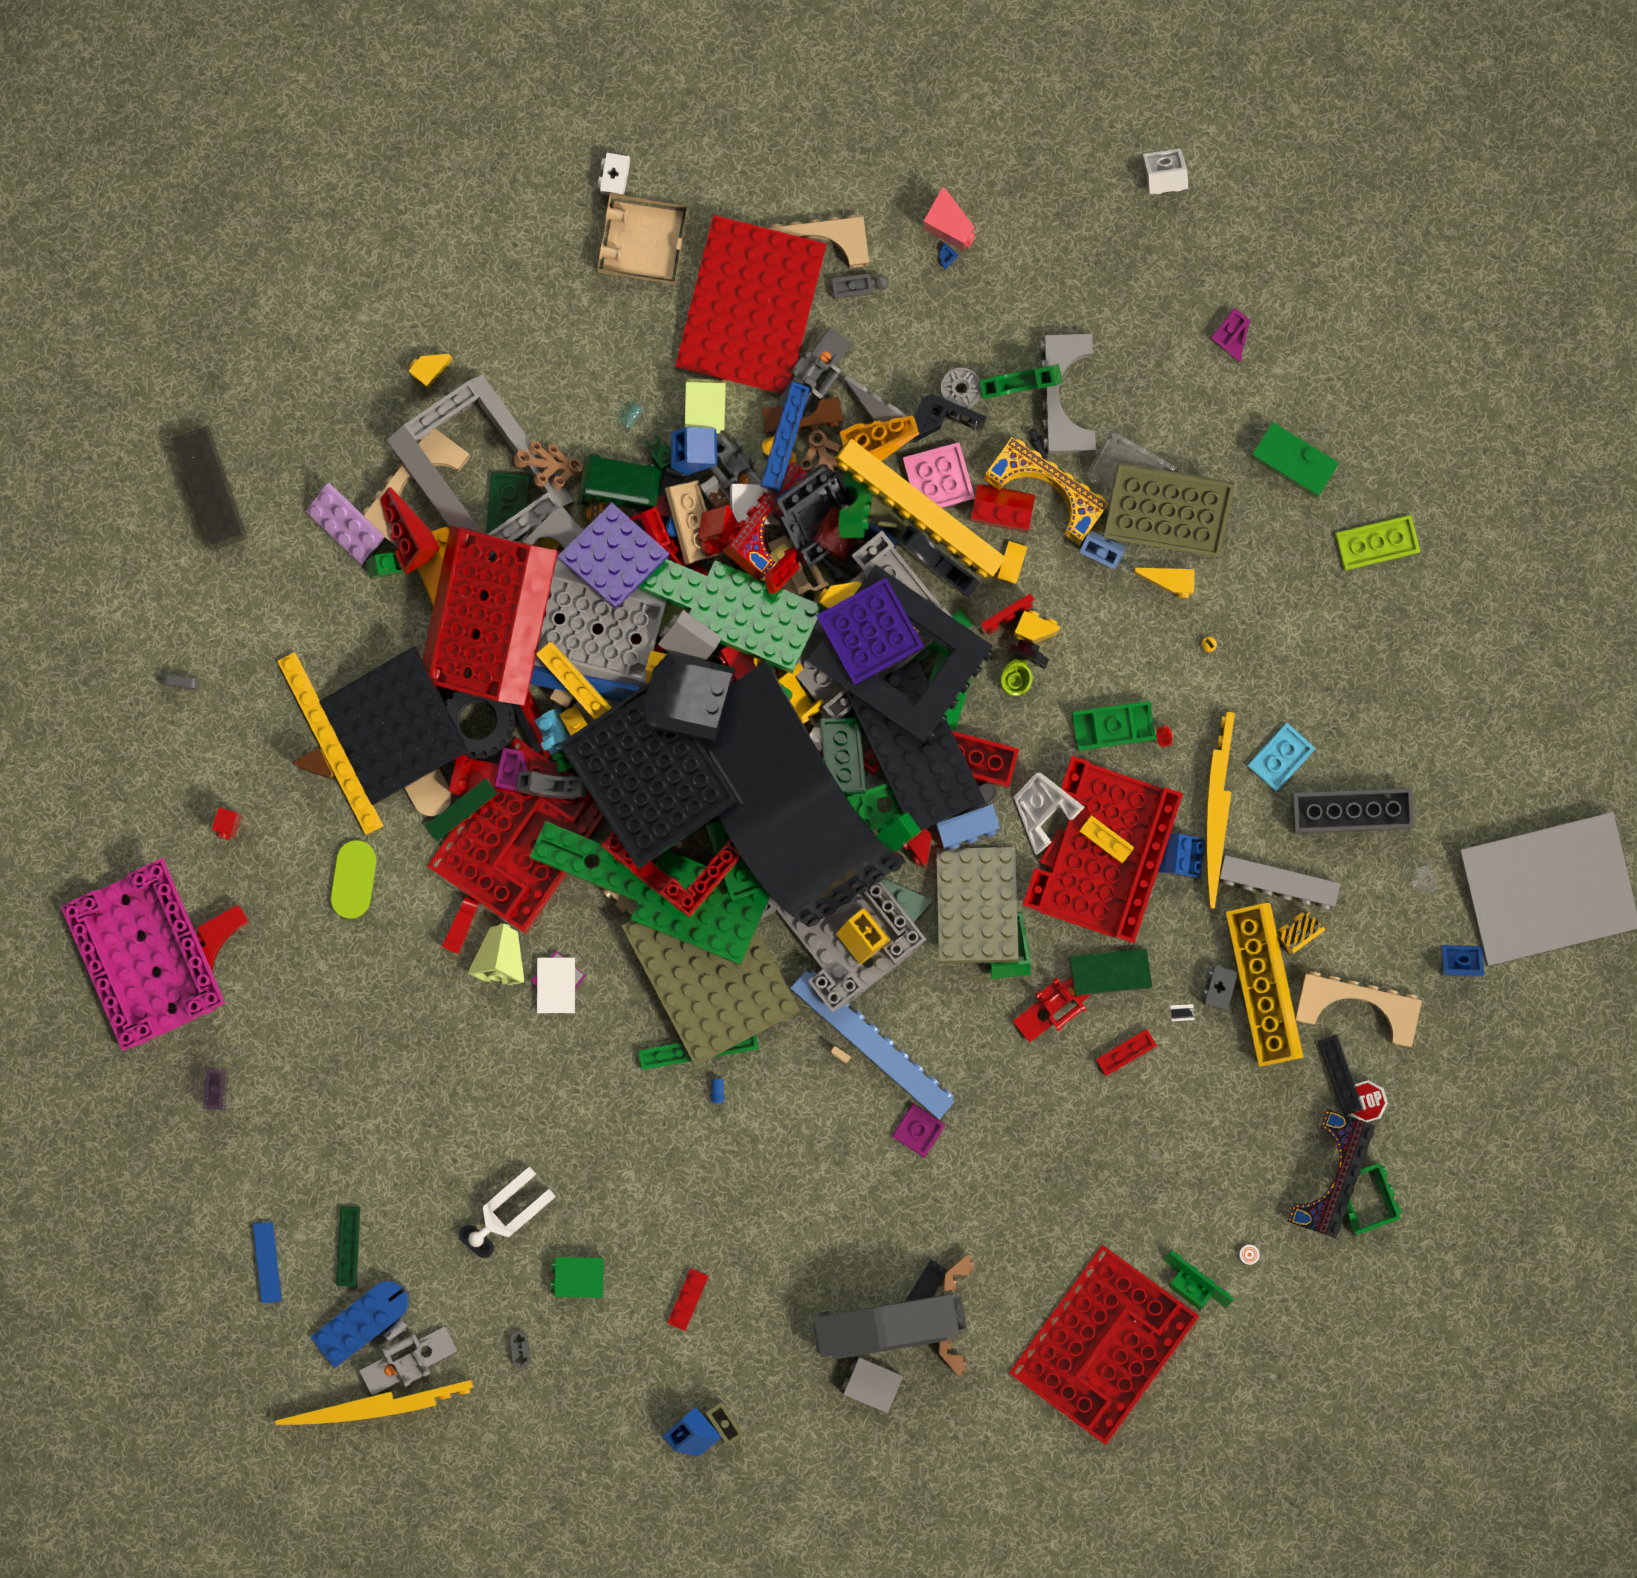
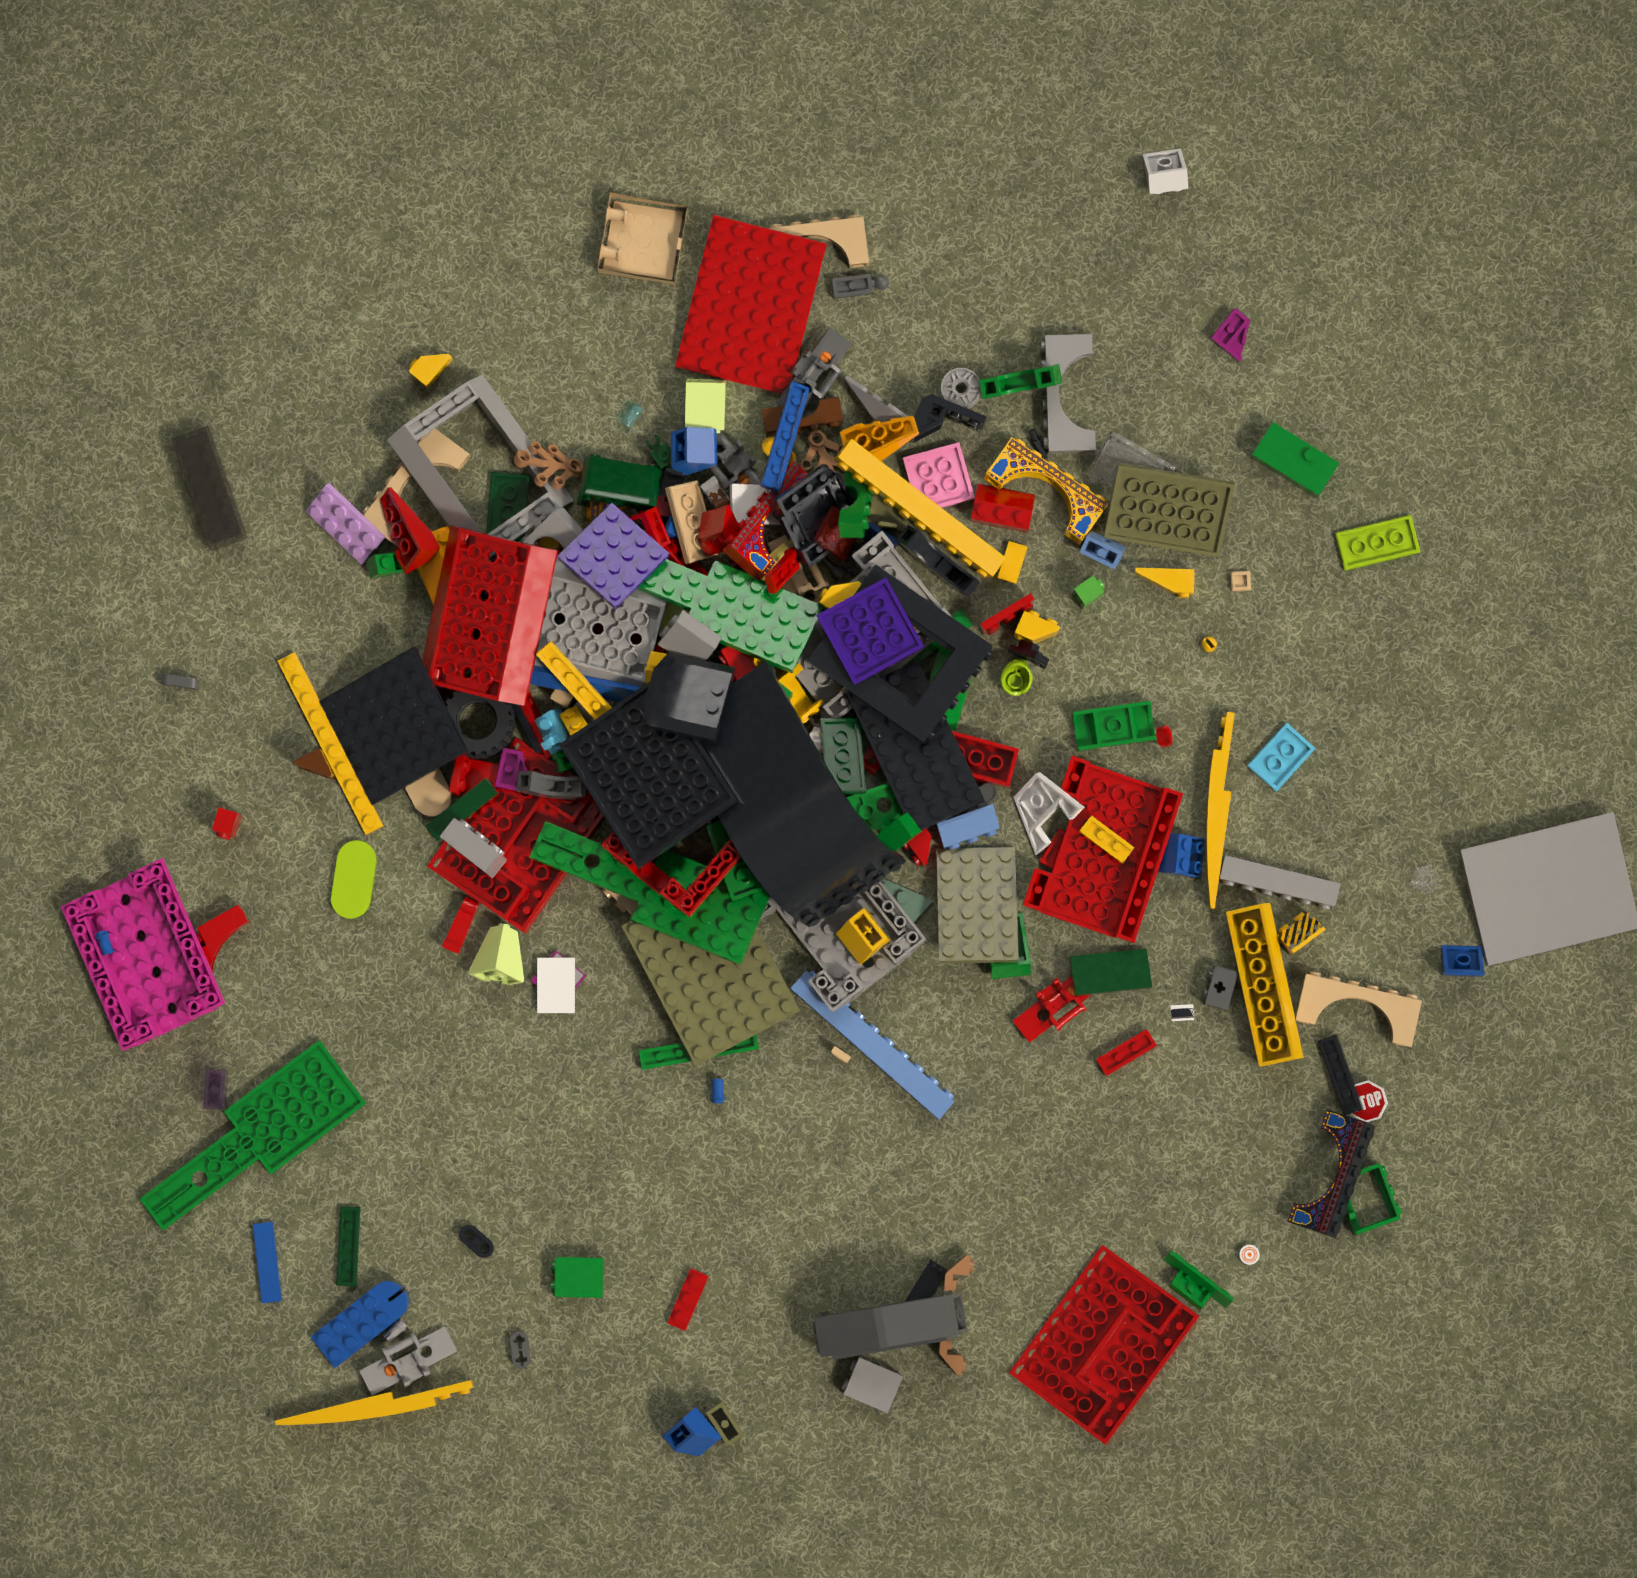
(104, 942): none -> blue pin
(270, 1126): none -> green piece
(474, 846): none -> light grey brick
(494, 1225): white piece -> none
(620, 165): white brick -> none
(918, 1130): magenta tile -> none
(947, 255): blue tile -> none
(949, 222): coral slope -> none
(1088, 592): none -> bright green brick
(1240, 581): none -> tan tile
(1352, 811): dark grey brick -> none

